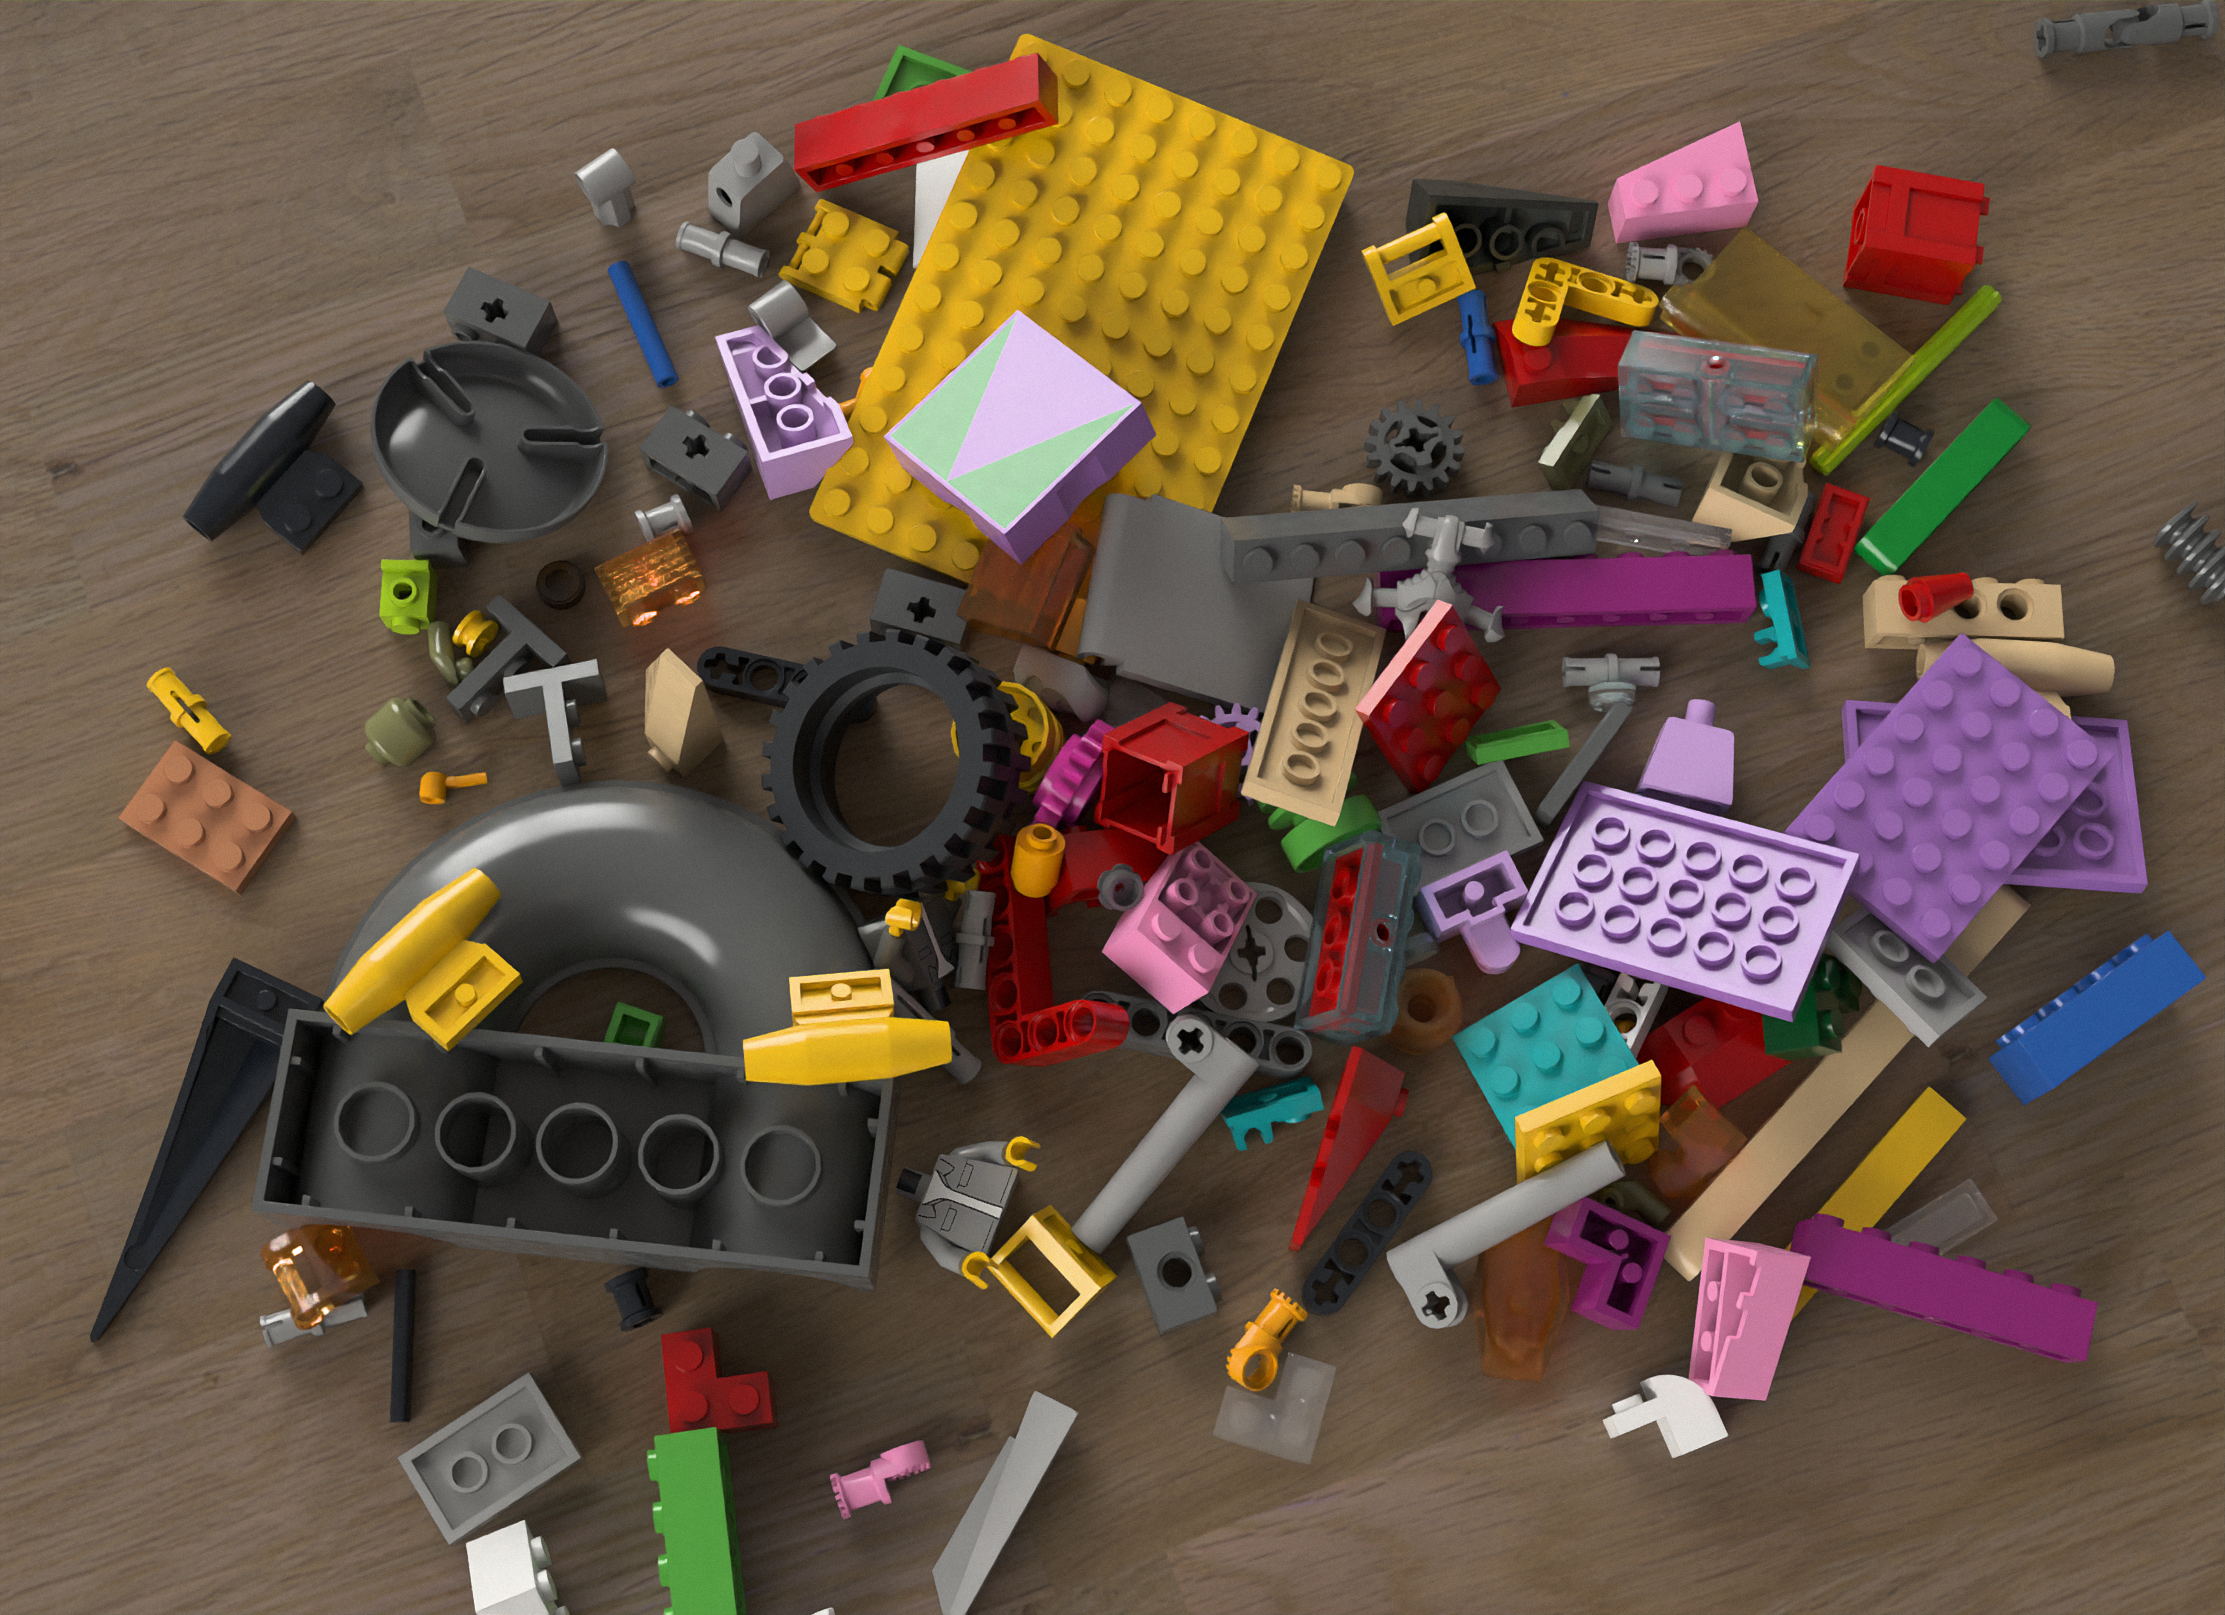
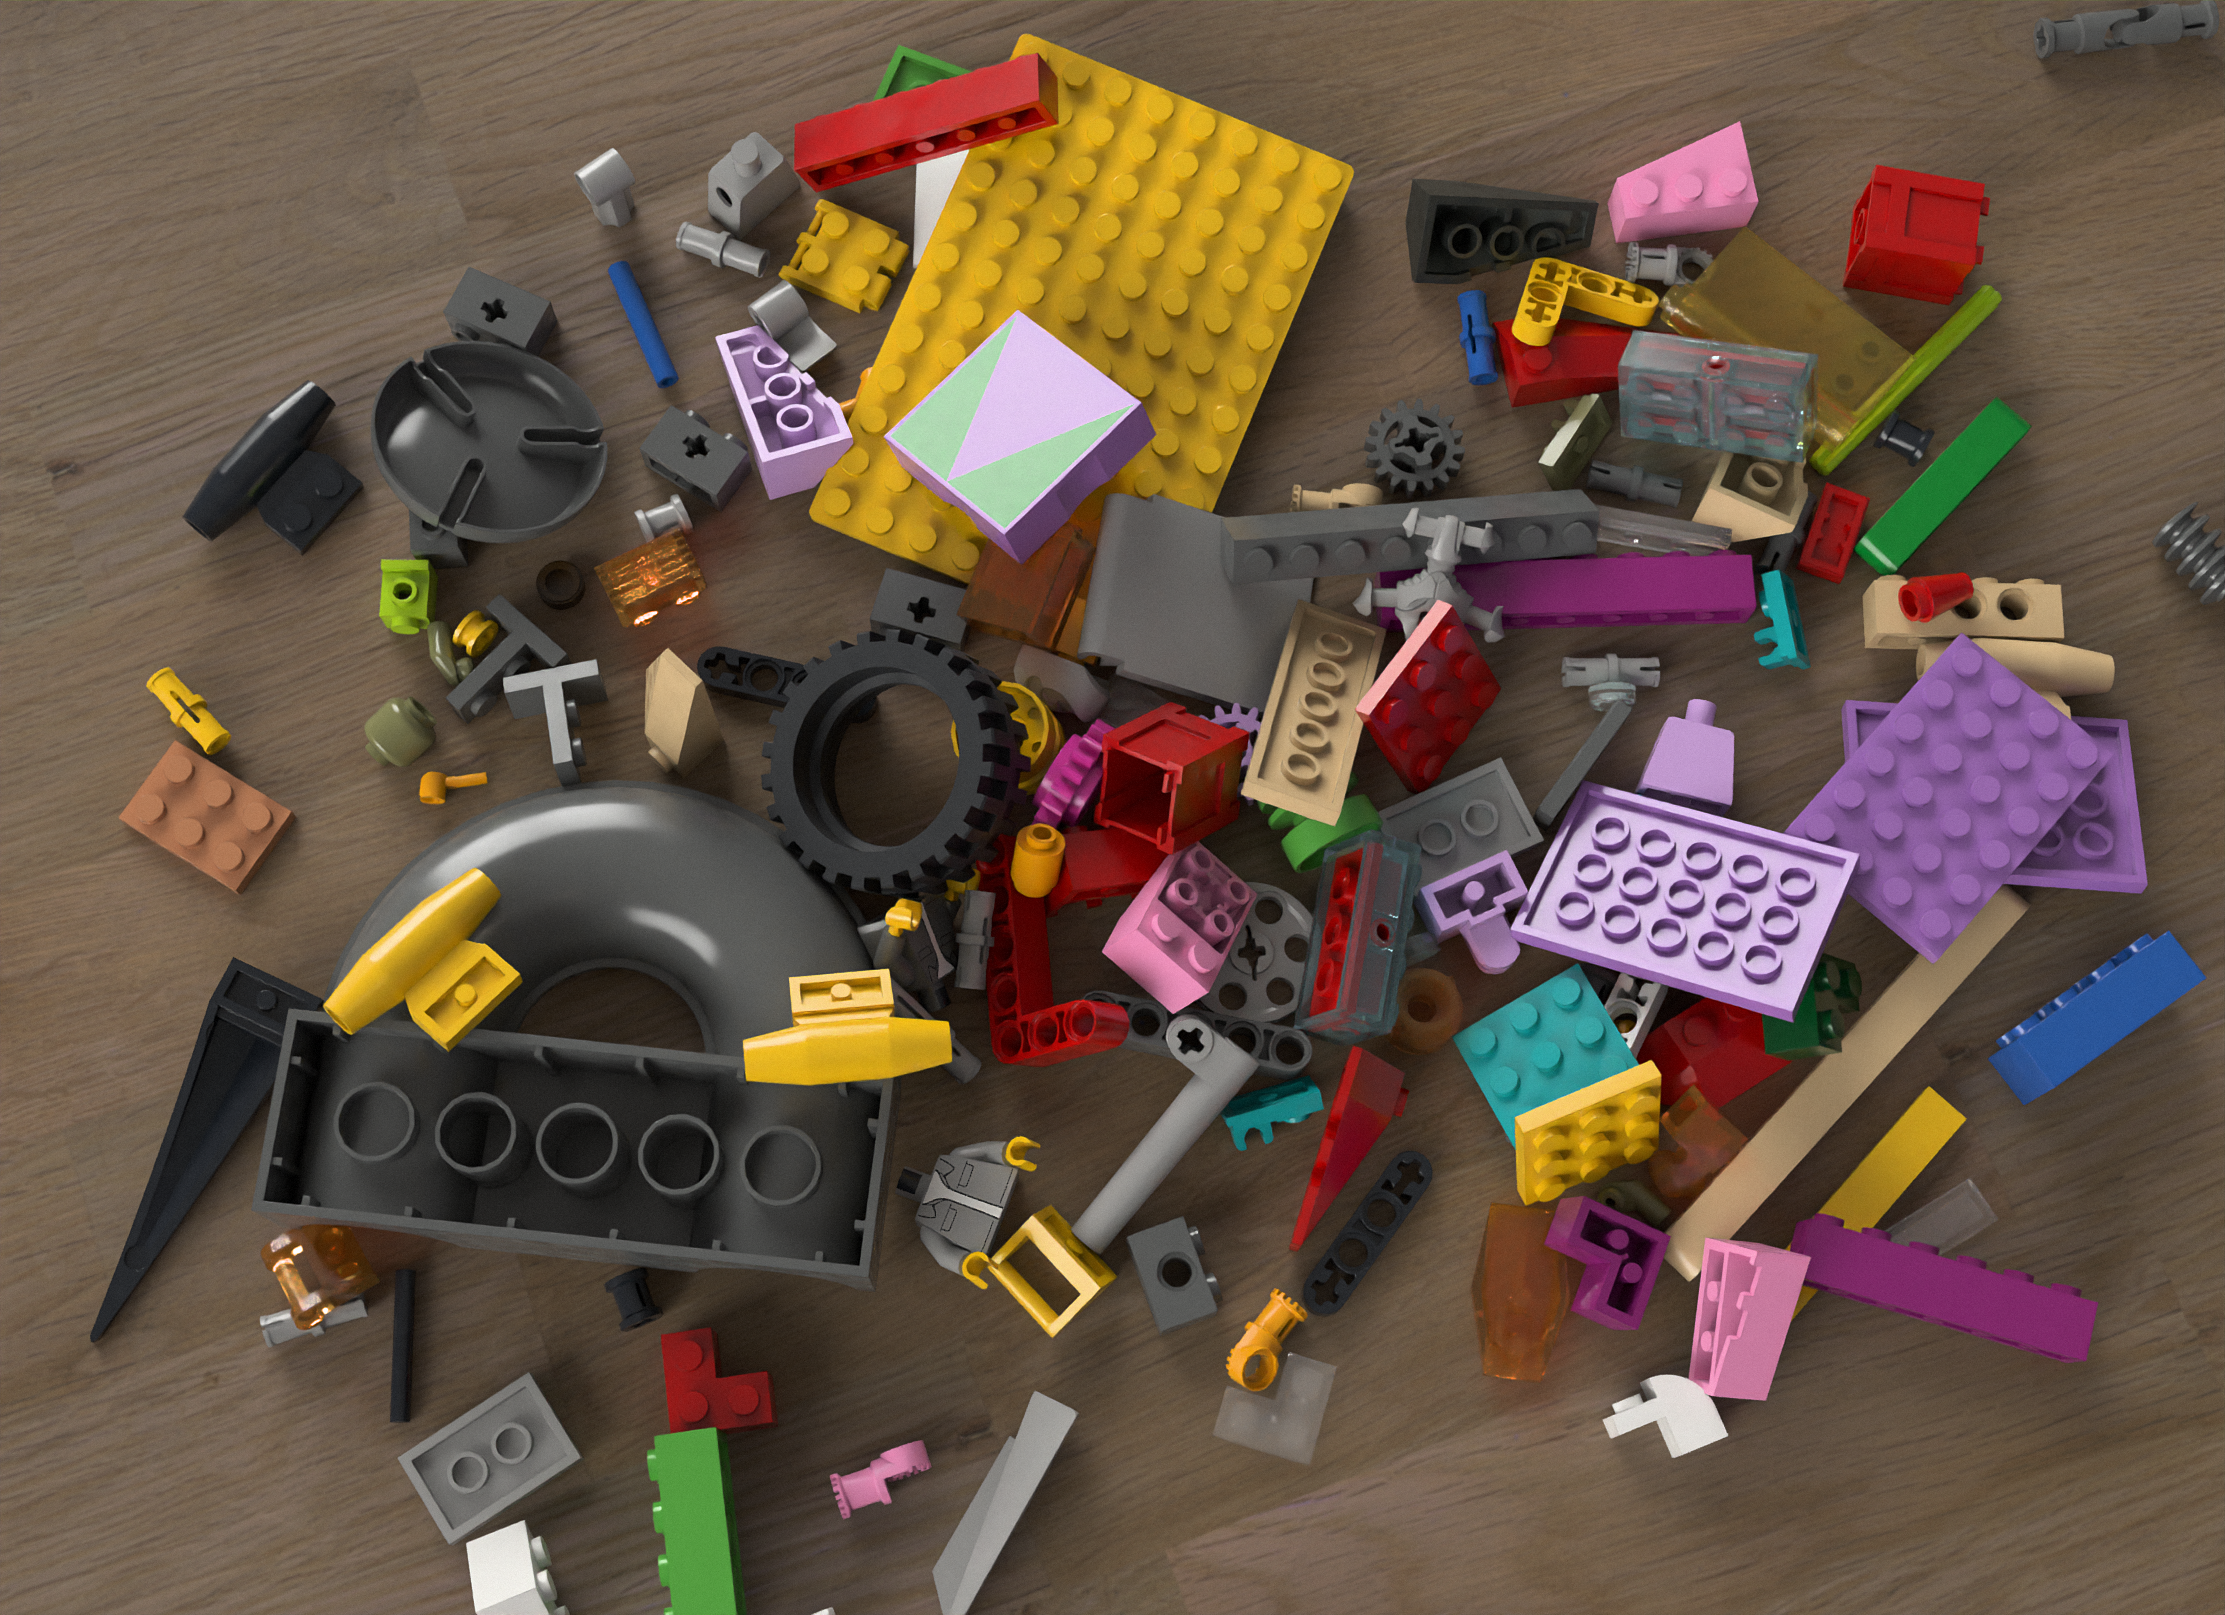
(635, 1027): bright green brick -> none
(1128, 895): dark grey plate -> none
(1422, 282): yellow plate -> none
(1427, 1260): light grey axle -> none
(1516, 742): bright green tile -> none
(1920, 993): light grey plate -> none

